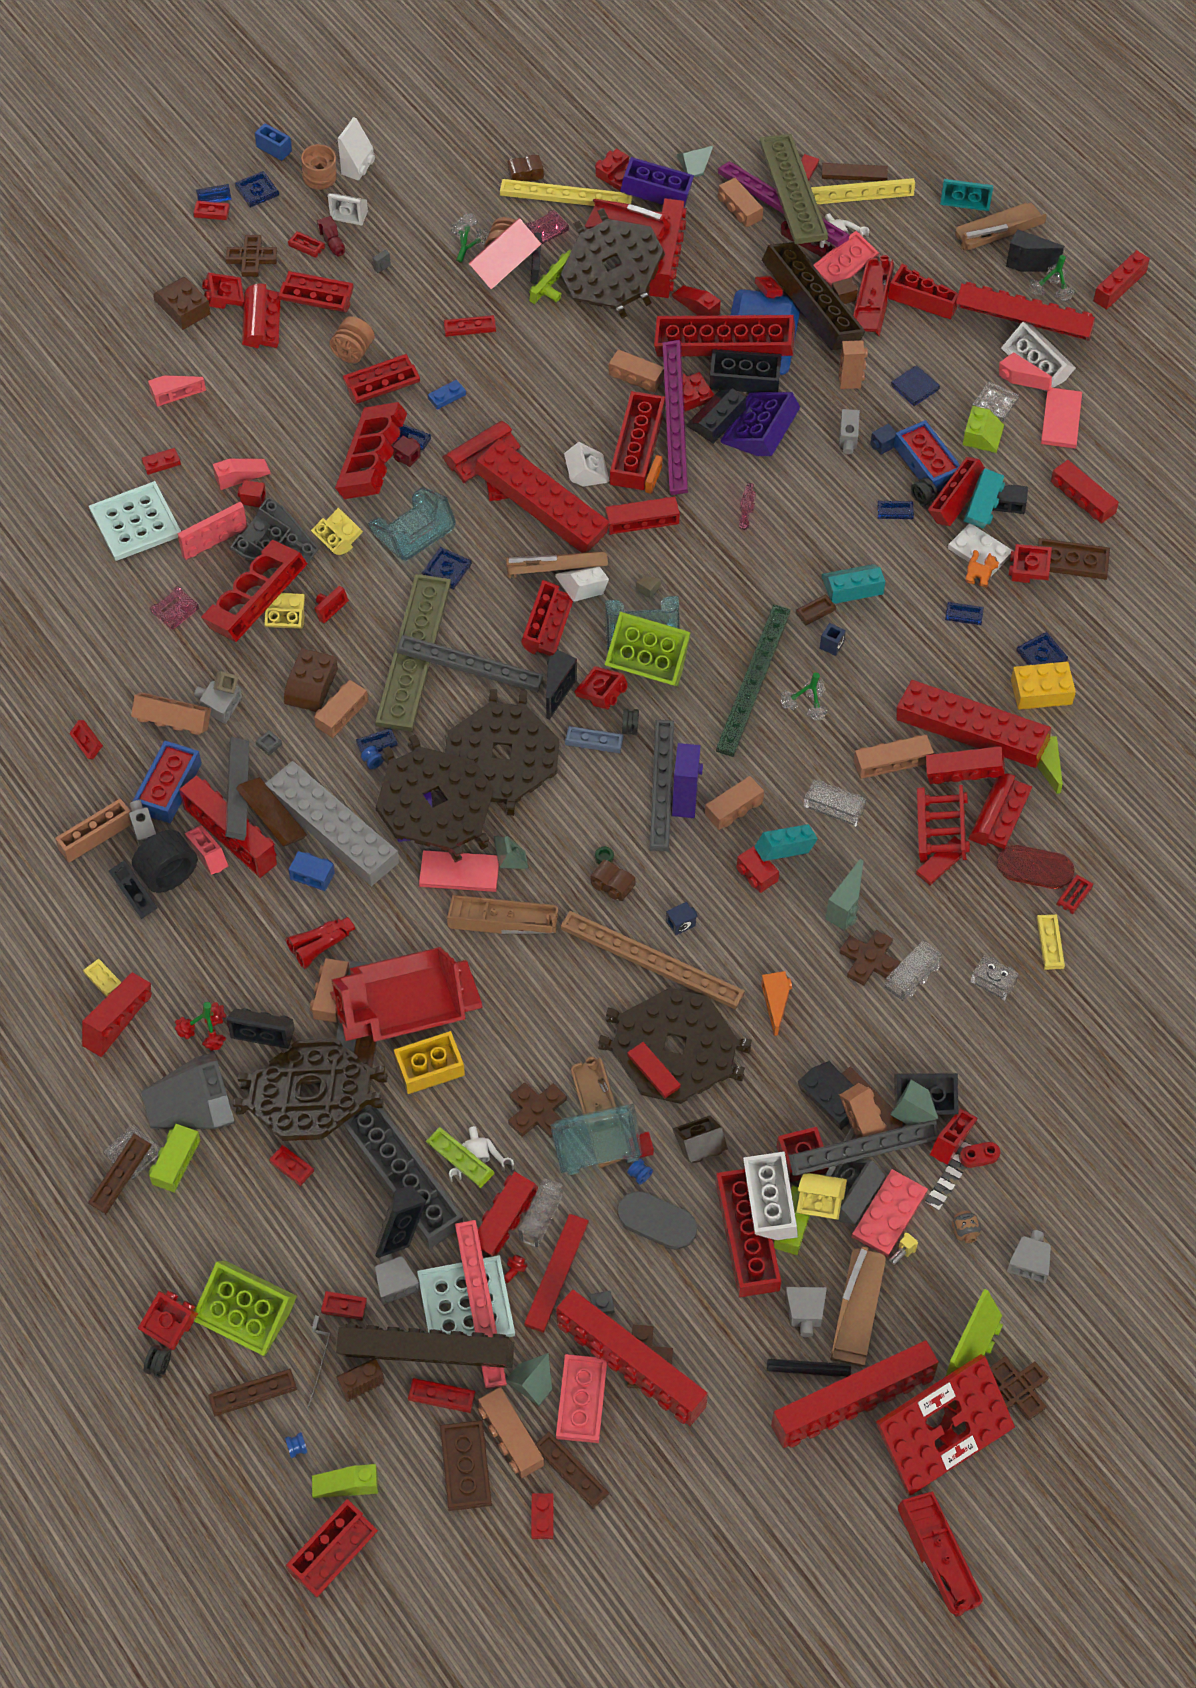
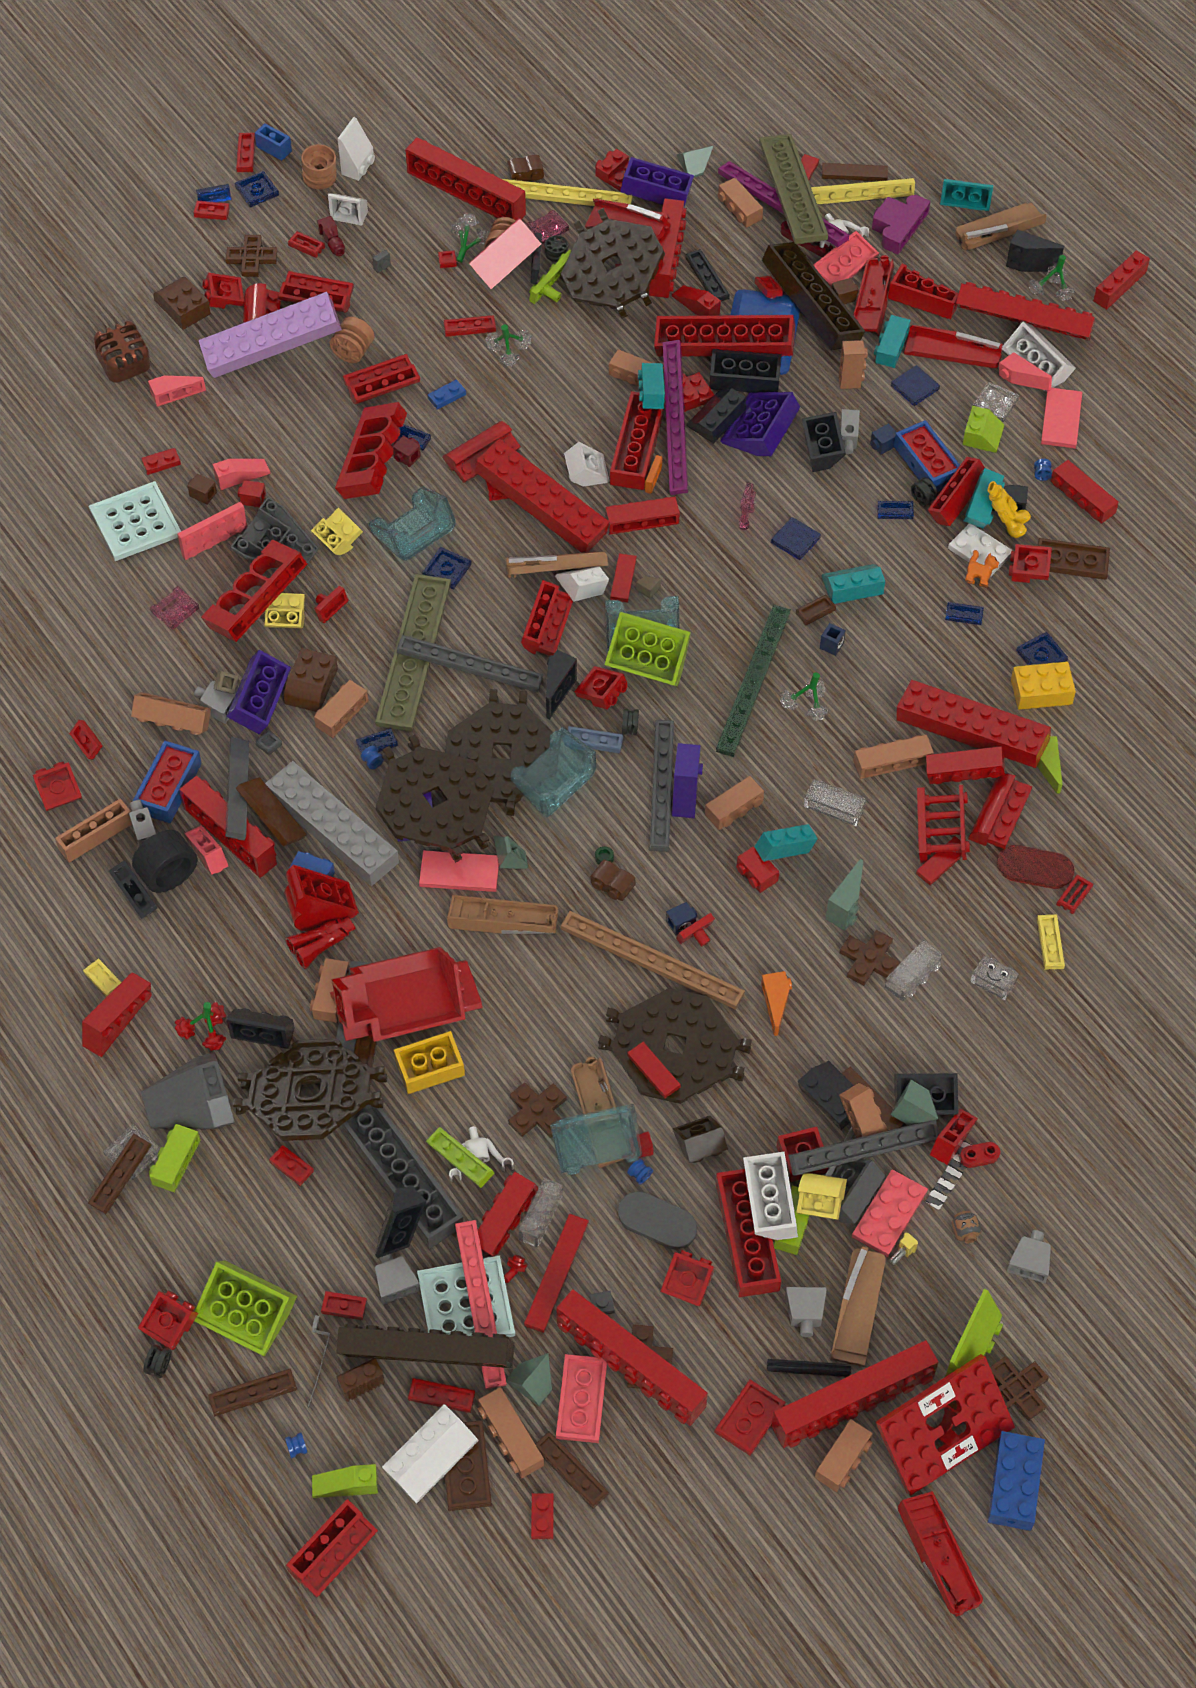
(57, 785): none -> red plate
(116, 341): none -> copper piece
(202, 488): none -> reddish brown brick
(245, 152): none -> red tile
(258, 692): none -> dark purple brick
(270, 335): none -> lavender brick
(317, 898): none -> red brick
(430, 1453): none -> white slope
(447, 259): none -> red tile
(464, 180): none -> red brick
(496, 342): none -> clear plant
(555, 248): none -> pearl dark grey wheel
(556, 772): none -> clear light blue windscreen
(623, 577): none -> red tile
(651, 386): none -> teal brick
(688, 1278): none -> red plate
(697, 931): none -> red tile
(707, 275): none -> black tile
(749, 1417): none -> red tile
(795, 538): none -> clear blue tile
(823, 440): none -> black slope
(844, 1456): none -> nougat brick
(892, 341): none -> teal brick
(899, 220): none -> magenta brick
(952, 347): none -> red piece
(1006, 510): none -> yellow piece
(1016, 1481): none -> blue brick
(1043, 469): none -> blue wheel

